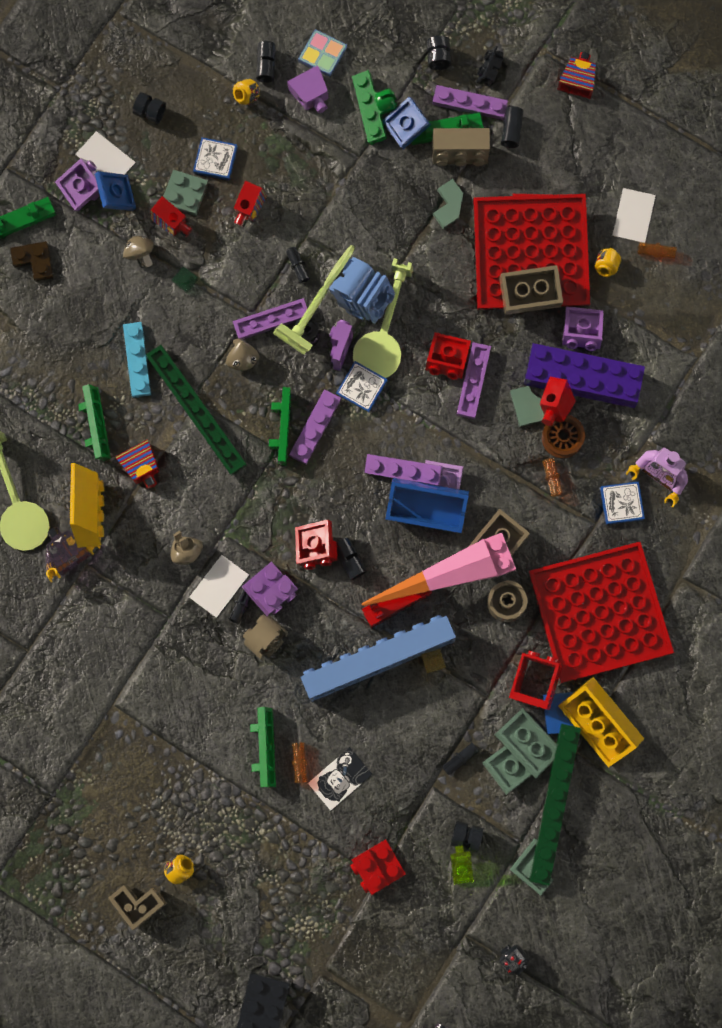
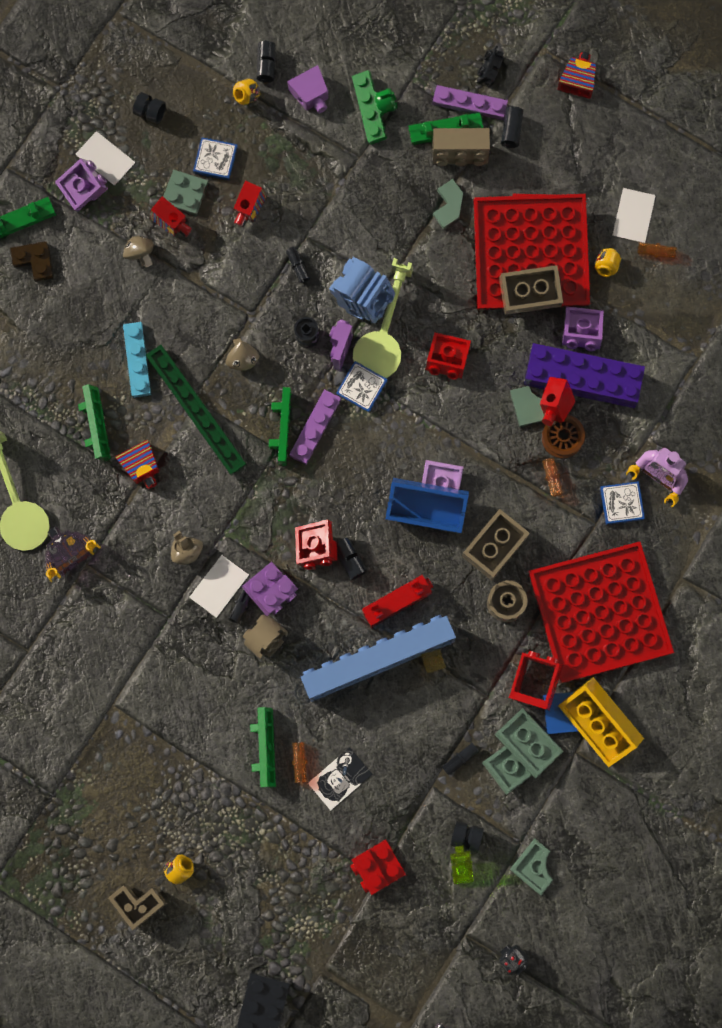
(86, 506): yellow slope -> none
(115, 191): blue tile -> none
(184, 279): clear green plate -> none
(270, 319): medium lavender plate -> none
(293, 336): yellowish green piece -> none
(322, 51): tile -> none
(403, 469): medium lavender plate -> none
(406, 122): tile -> none
(438, 52): black wheel -> none
(473, 380): medium lavender plate -> none
(475, 563): bright pink plate -> none
(554, 804): dark green plate -> none

